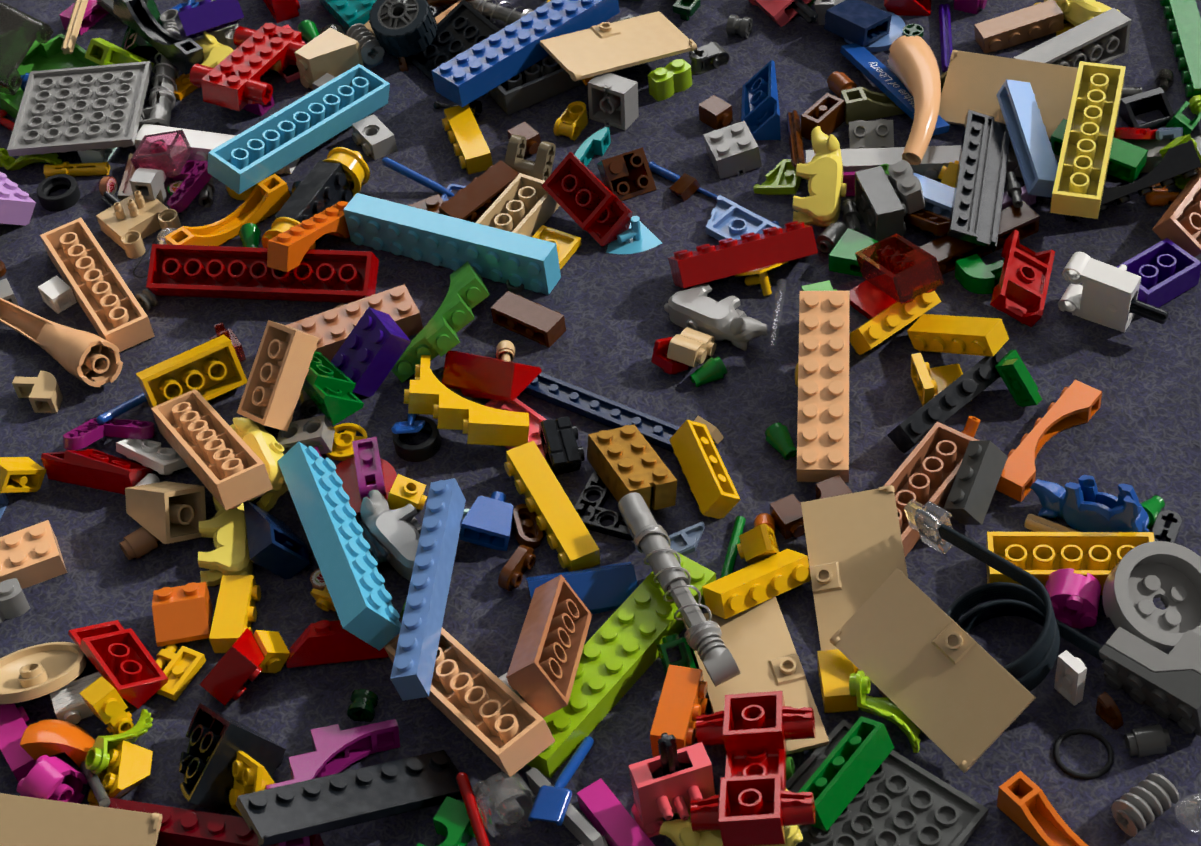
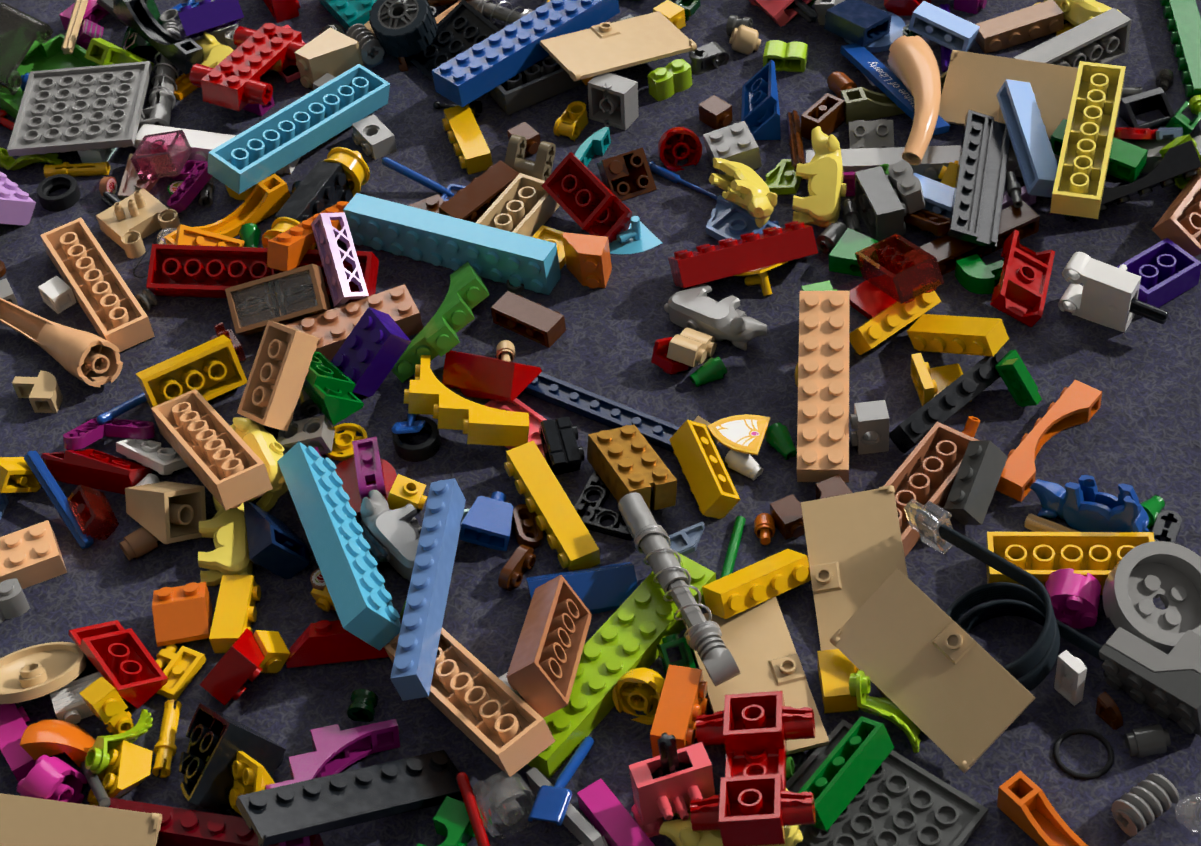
(57, 497): none -> blue axle
(87, 32): none -> magenta brick
(92, 512): none -> clear red brick
(149, 183): light grey brick -> none
(166, 747): none -> yellow pin
(192, 236): none -> light orange plate
(278, 298): none -> clear brick
(308, 30): green cone -> none
(332, 261): none -> lavender fence
(588, 258): none -> orange slope
(638, 691): none -> yellow cylinder
(672, 12): none -> yellow brick
(679, 144): none -> red cylinder
(685, 187): reddish brown slope -> none
(741, 432): none -> shield
(743, 464): none -> white cone
(744, 189): none -> light yellow animal
(745, 40): none -> tan head
(757, 544): yellow slope -> none
(776, 315): clear bar -> none
(787, 56): none -> lime brick
(870, 427): none -> light grey brick
(943, 27): none -> light blue brick
(1160, 197): orange cylinder -> none

